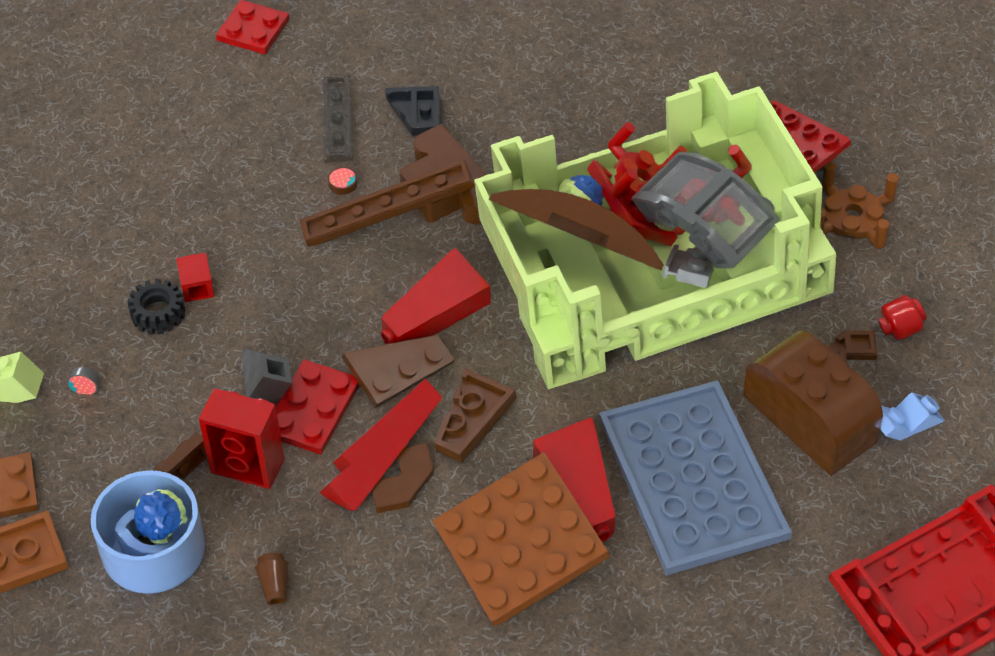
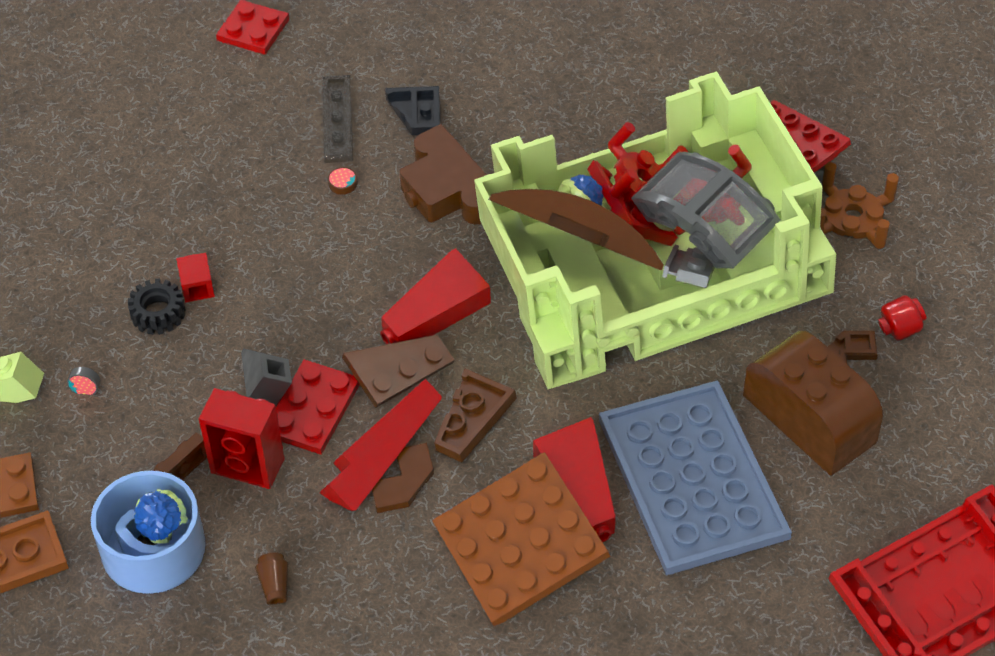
(386, 203): reddish brown tile -> none
(910, 416): light blue slope -> none

